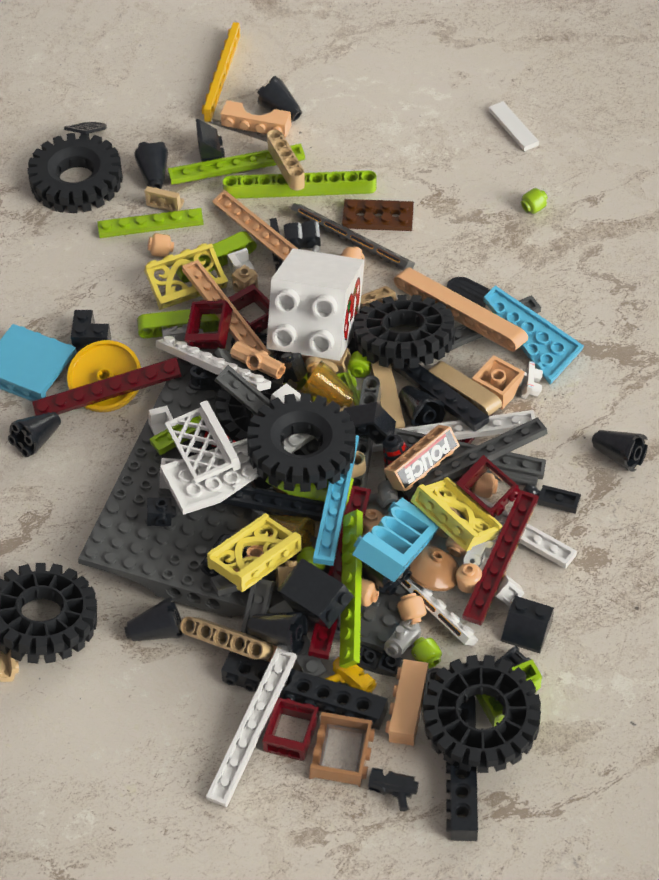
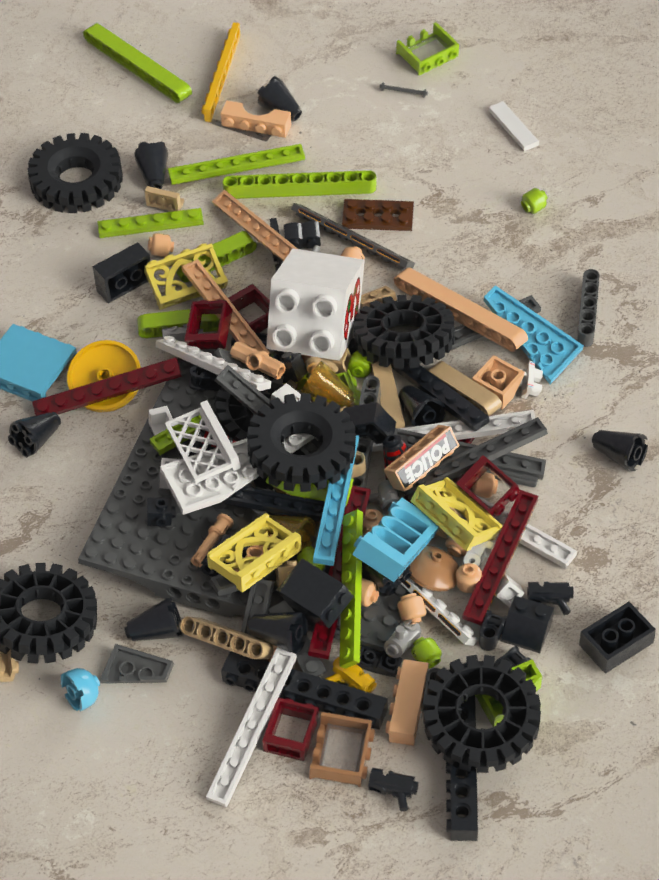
(81, 688): none -> medium azure cylinder
(86, 127): black window -> none
(86, 331): black brick -> none
(121, 272): none -> black brick
(134, 666): none -> dark grey wing
(137, 63): none -> lime beam
(209, 142): black slope -> none
(214, 532): none -> light nougat pin
(238, 259): white panel -> none
(243, 278): tan brick -> none
(285, 160): tan beam -> none
(383, 86): none -> dark grey axle
(429, 50): none -> lime window
(469, 289): black window -> none
(492, 627): none -> black piece
(551, 592): none -> black piece
(555, 498): black plate -> none
(588, 307): none -> dark grey beam
(617, 637): none -> black brick

